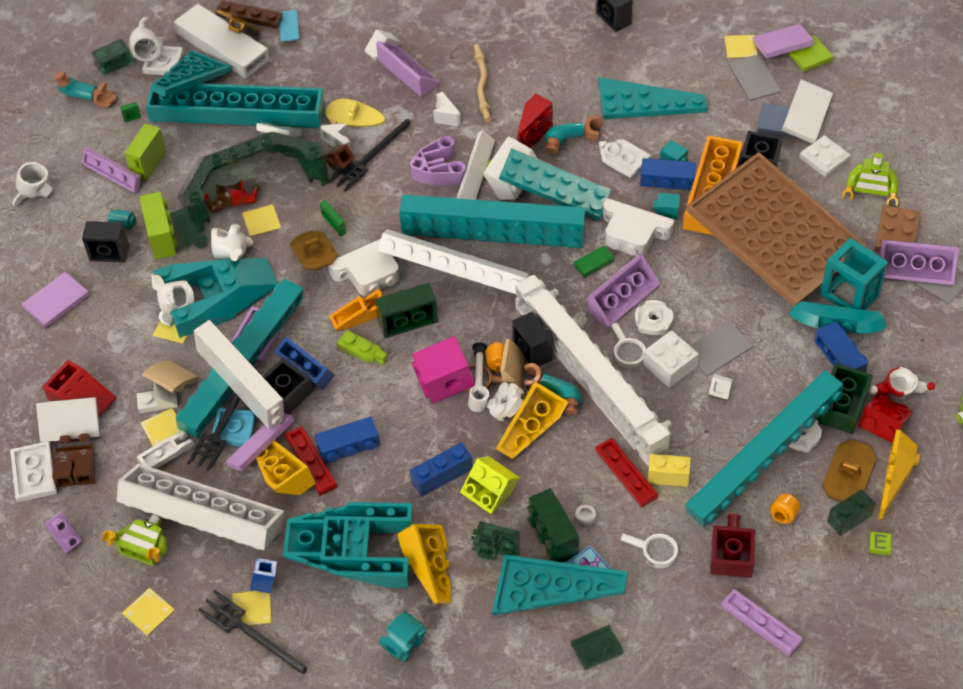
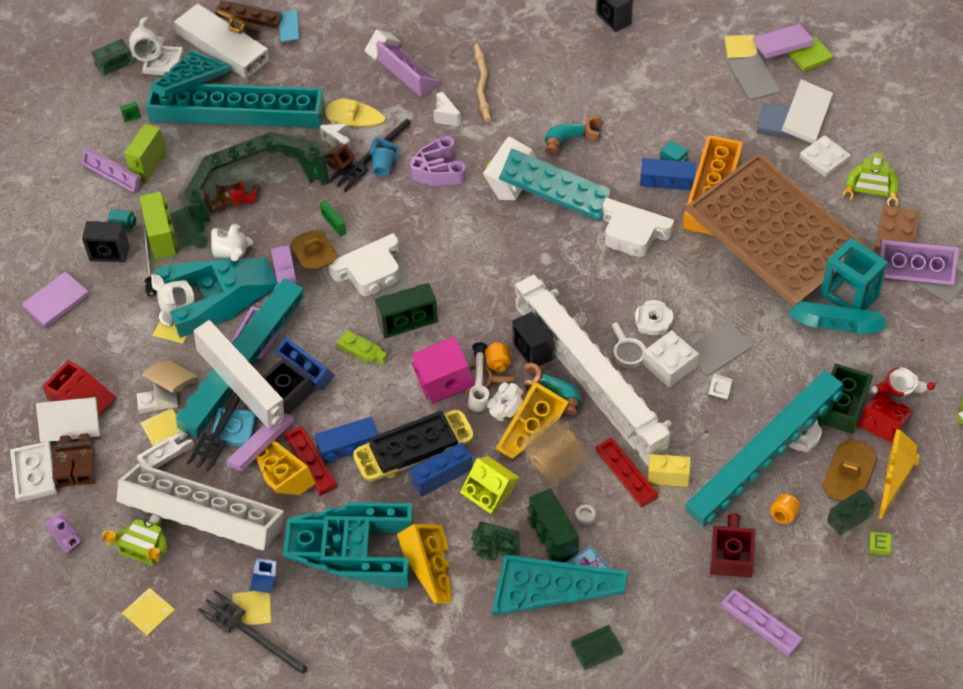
(31, 182): white piece -> none
(79, 89): piece -> none
(148, 287): none -> piece
(261, 220): light yellow sticker -> none
(283, 264): none -> lavender brick
(290, 131): white tile -> none
(356, 312): light orange slope -> none
(383, 157): none -> dark azure piece
(403, 635): teal brick -> none
(411, 444): none -> black piece
(450, 261): white brick -> none
(476, 166): white tile -> none
(492, 221): teal brick -> none
(512, 364): tan slope -> none
(535, 120): red slope -> none
(555, 451): none -> tan piece
(594, 261): green tile -> none
(622, 291): lavender slope -> none
(623, 156): white tile -> none
(631, 100): teal wing -> none
(658, 549): piece -> none
(667, 205): teal brick -> none
(765, 144): black brick -> none
(839, 348): blue brick -> none

